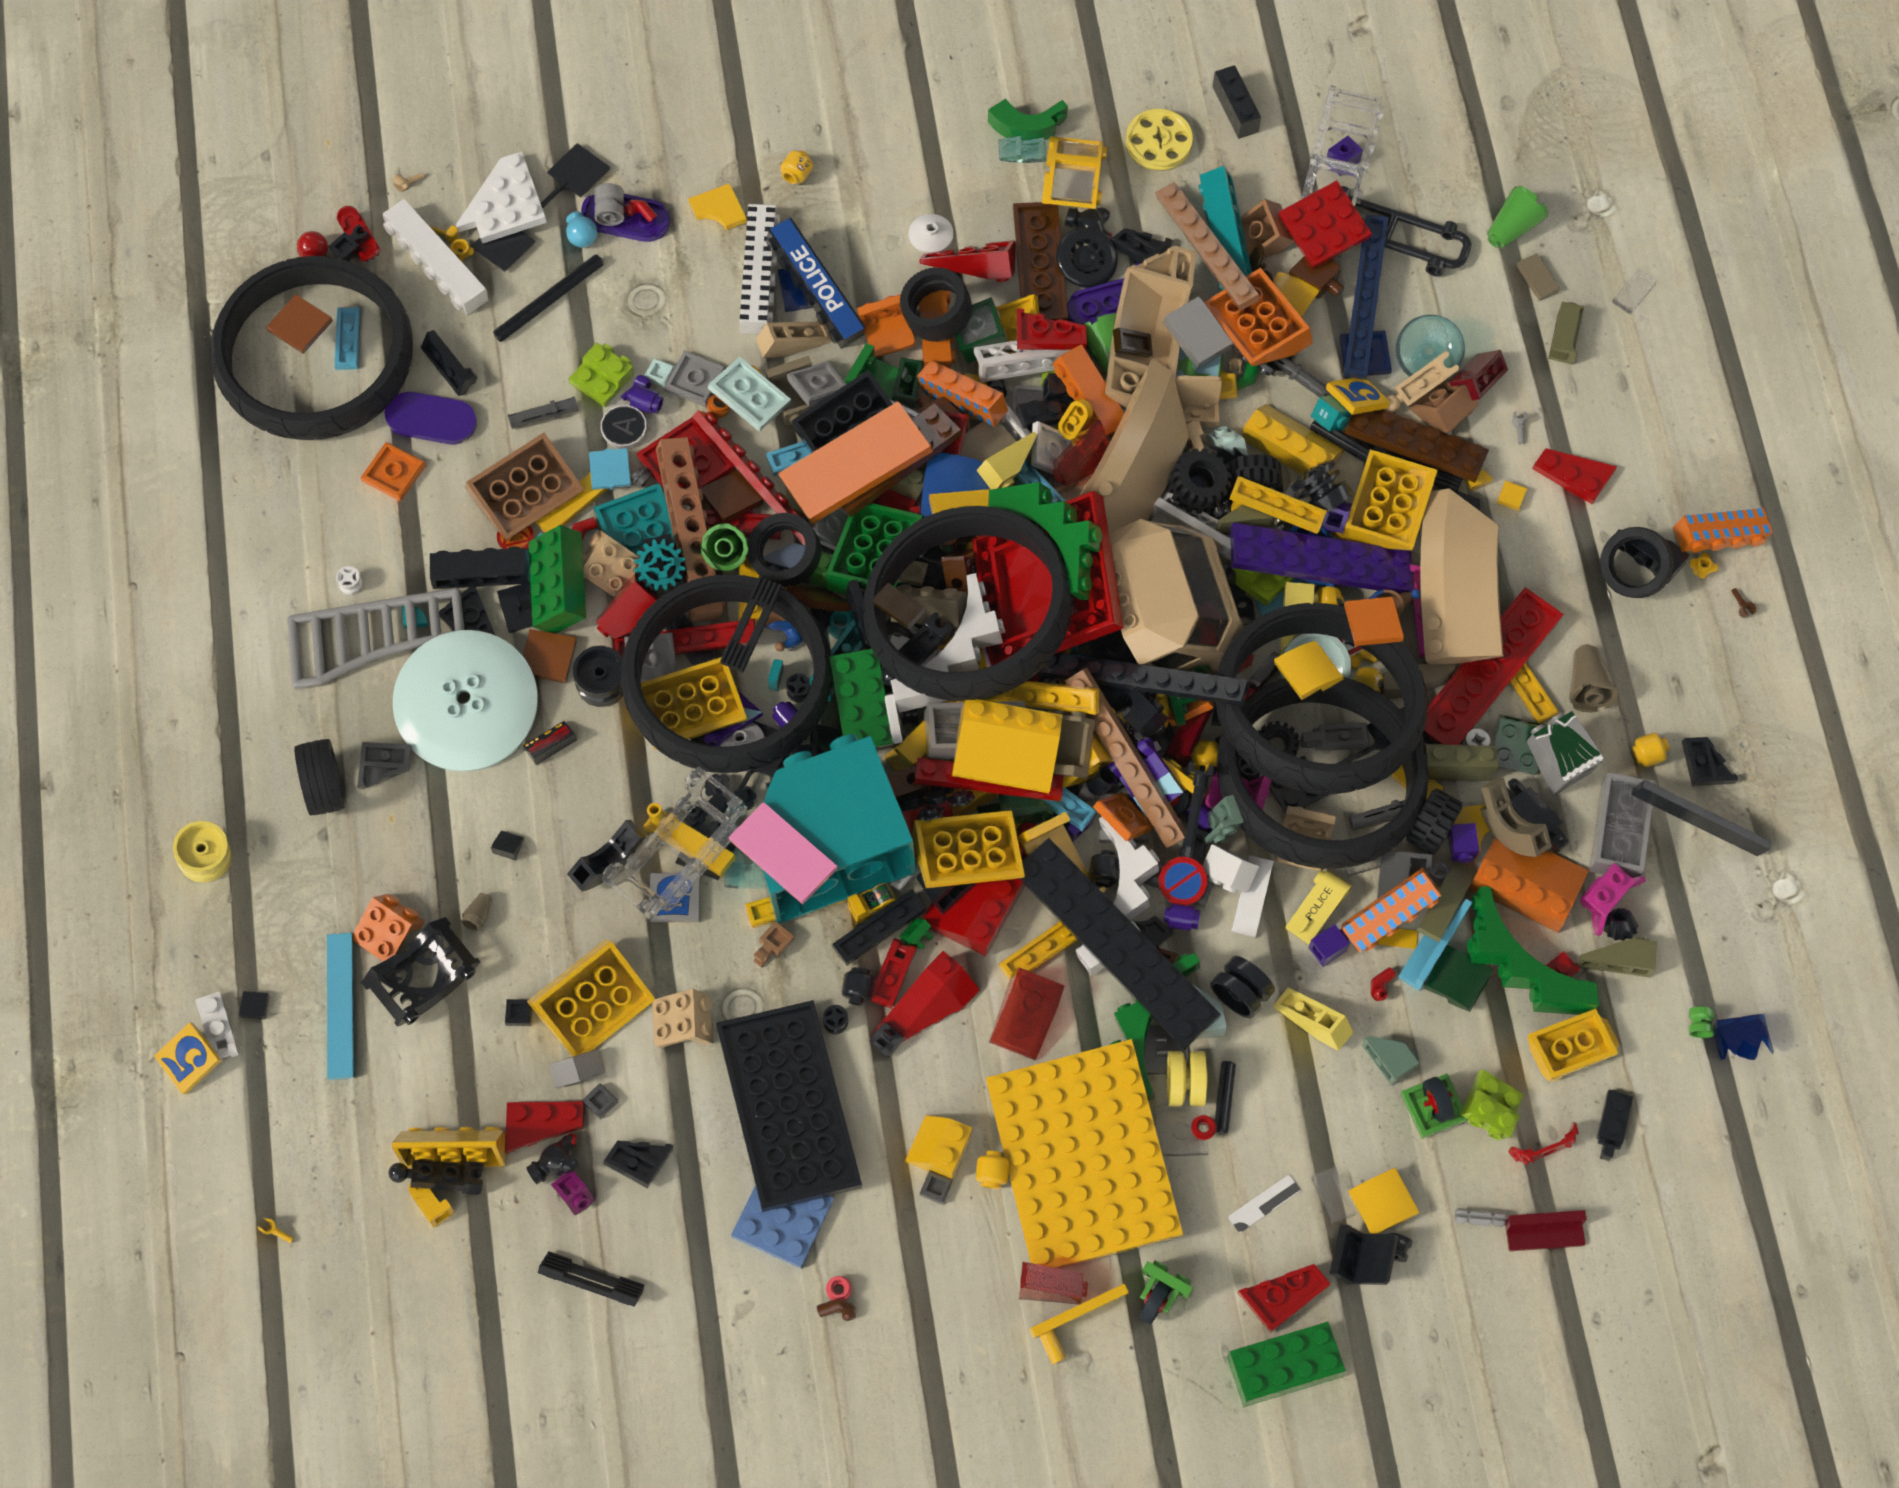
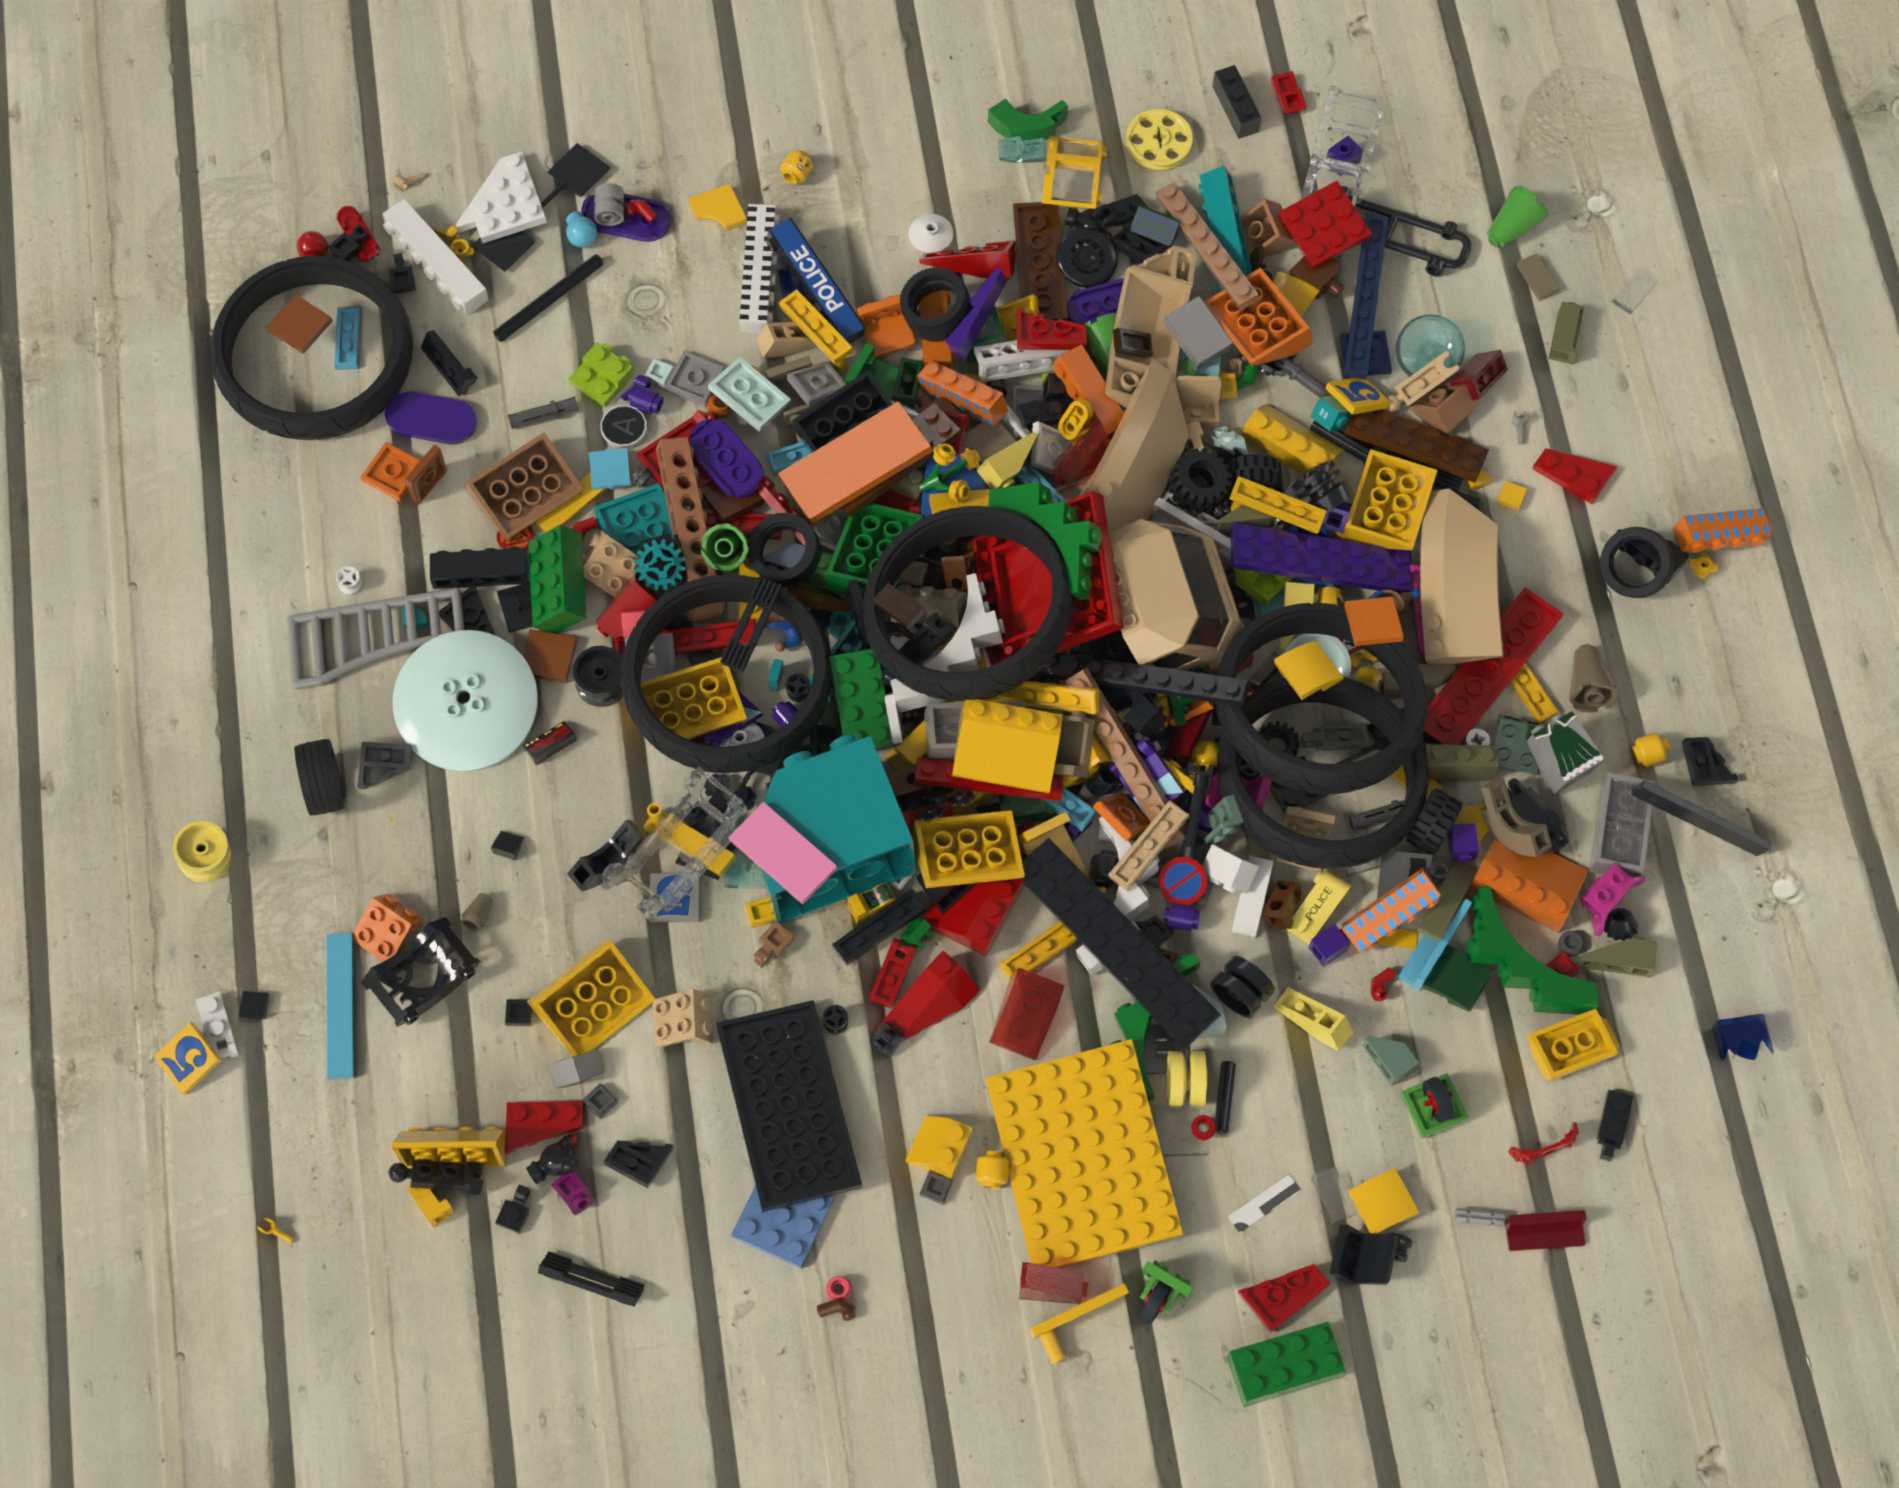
(402, 277): none -> black plate
(426, 474): none -> dark orange tile
(514, 1213): none -> black plate
(629, 621): none -> coral tile
(726, 458): none -> dark purple tile
(817, 329): none -> yellow piece
(858, 986): black head -> none
(944, 455): none -> yellow plant
(981, 303): none -> dark purple slope
(1119, 211): none -> black hinge
(1148, 846): none -> tan tile
(1155, 226): none -> slope
(1282, 904): none -> reddish brown leg
(1287, 93): none -> red slope
(1492, 1106): lime plate -> none
(1570, 943): none -> dark grey tile
(1701, 1022): bright green wheel -> none
(1749, 605): reddish brown hand -> none

